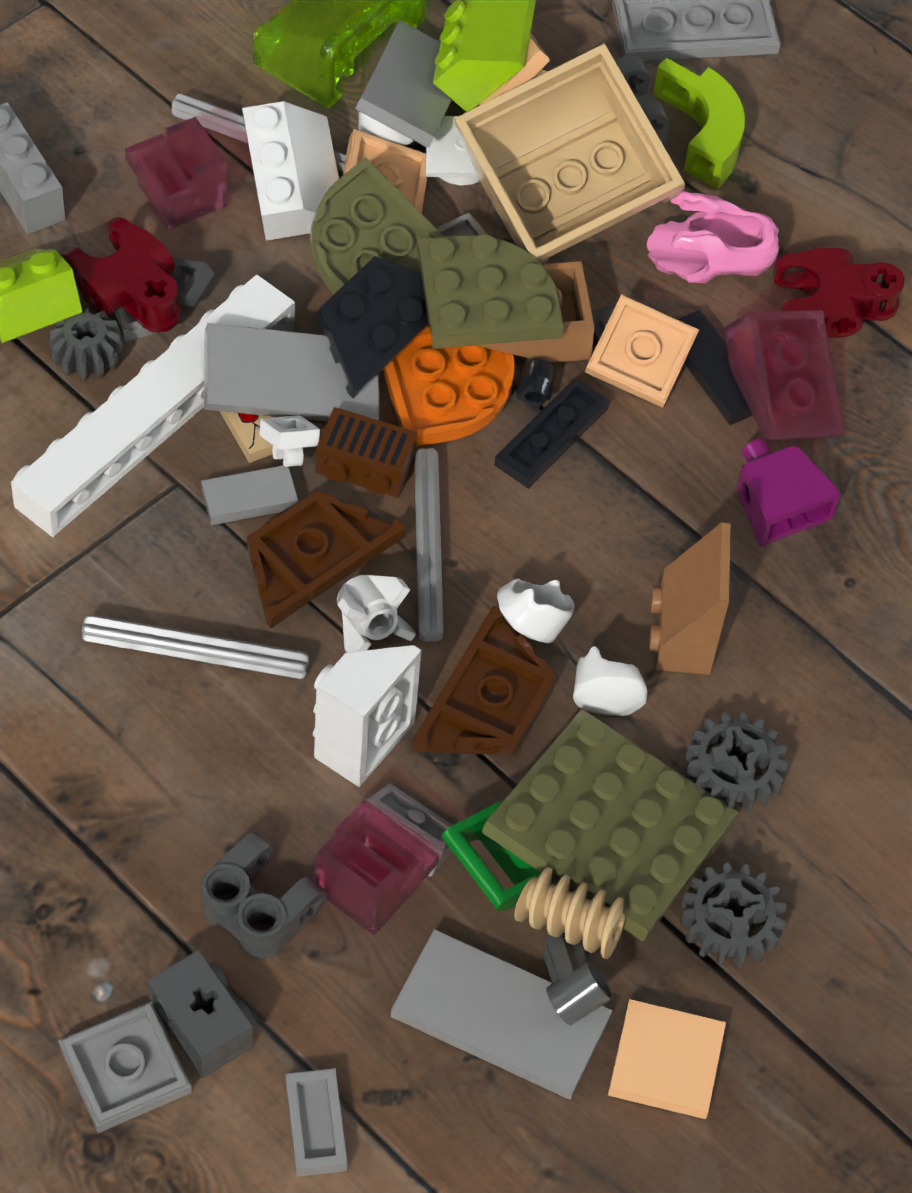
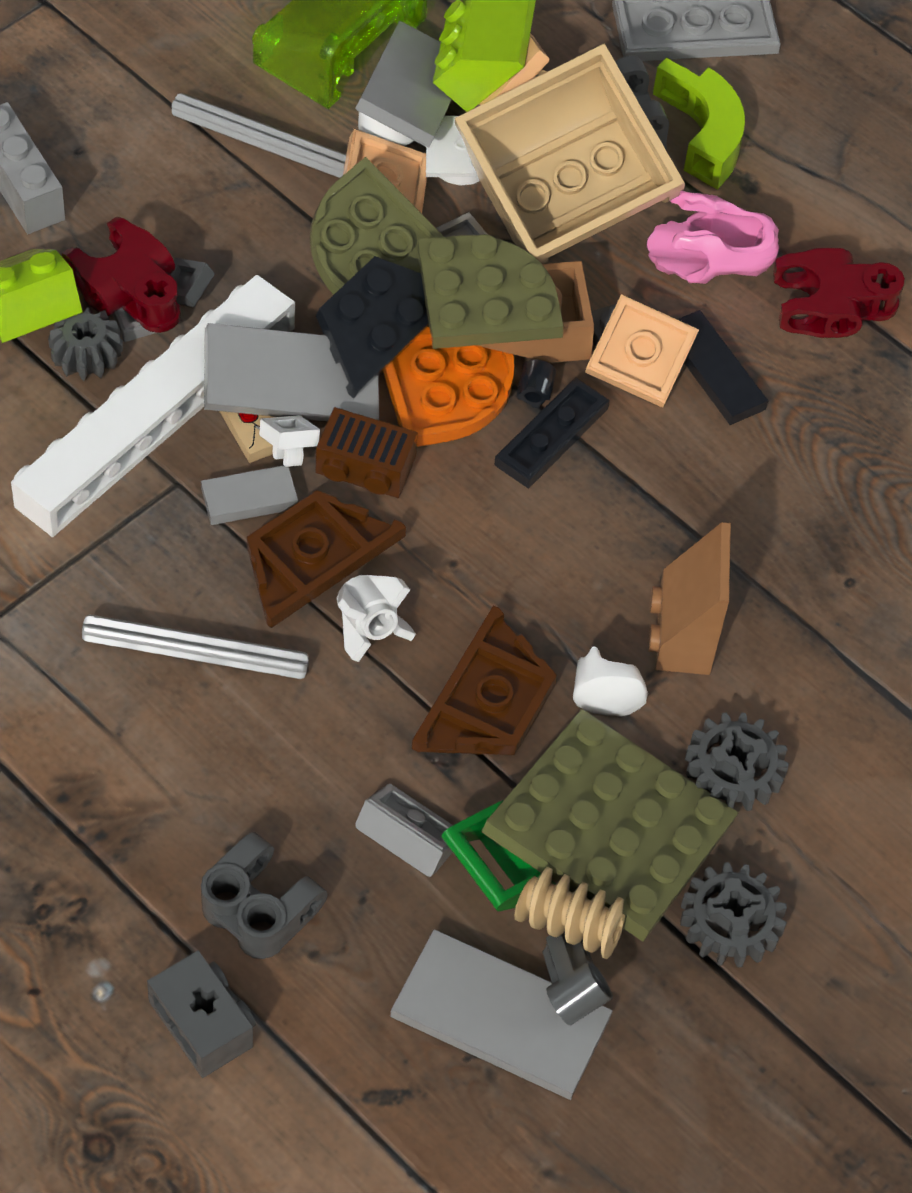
(125, 1067): light grey tile -> none
(180, 173): clear pink plate -> none
(290, 165): white slope -> none
(316, 1122): light grey tile -> none
(365, 708): white slope -> none
(372, 866): clear pink plate -> none
(428, 545): light grey axle -> none
(535, 609): white hair -> none
(667, 1059): light nougat tile -> none
(783, 492): magenta torso -> none
(786, 373): clear pink slope -> none

